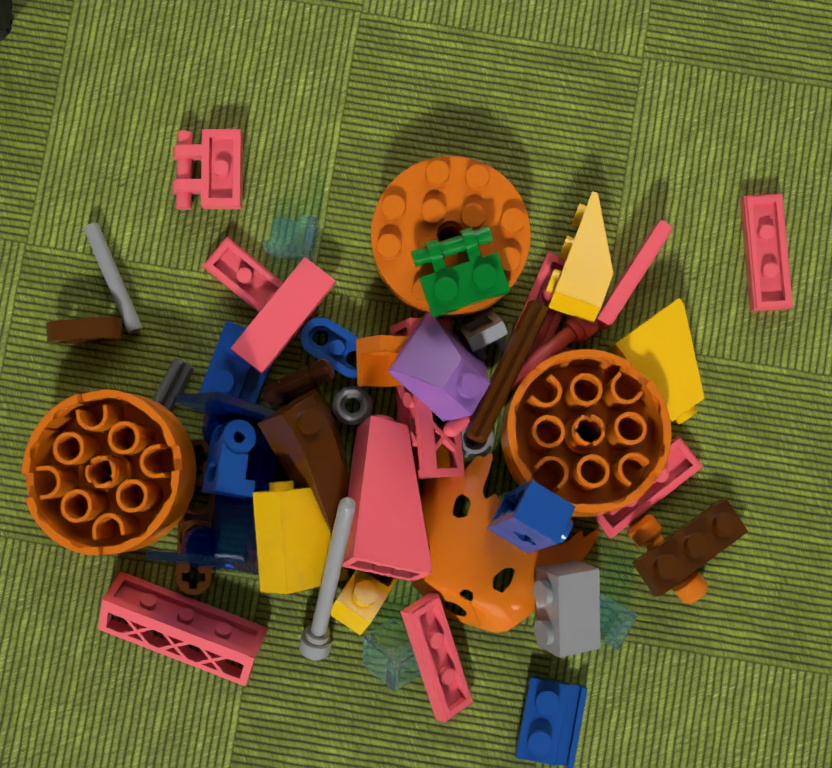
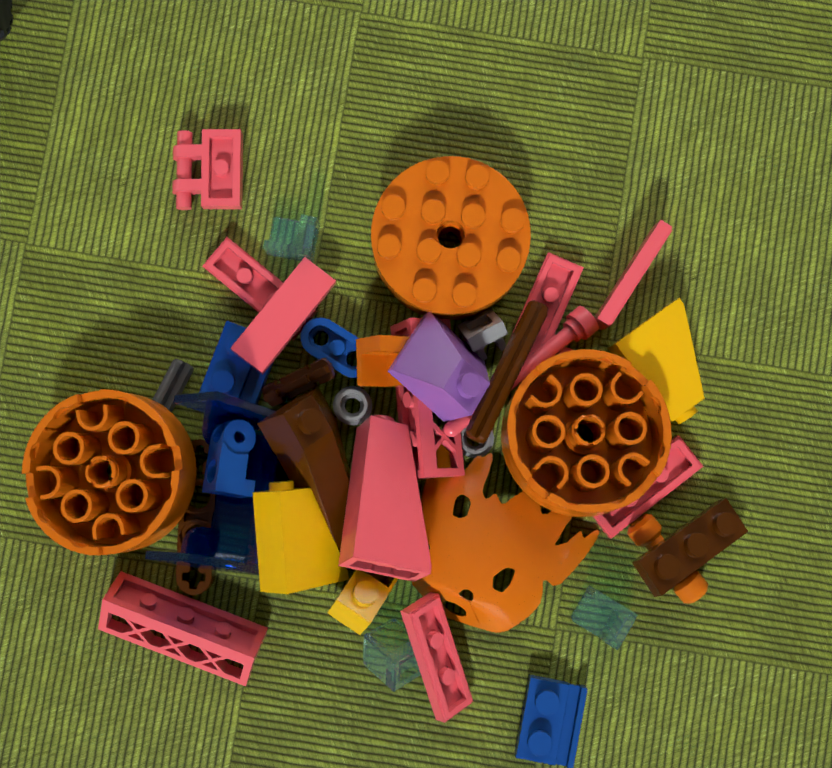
(84, 330): reddish brown beam -> none
(113, 278): light grey bar -> none
(317, 638): light grey piece -> none
(465, 283): green plate -> none
(532, 517): blue brick -> none
(567, 607): light grey brick -> none
(588, 266): yellow slope -> none
(766, 252): coral tile -> none

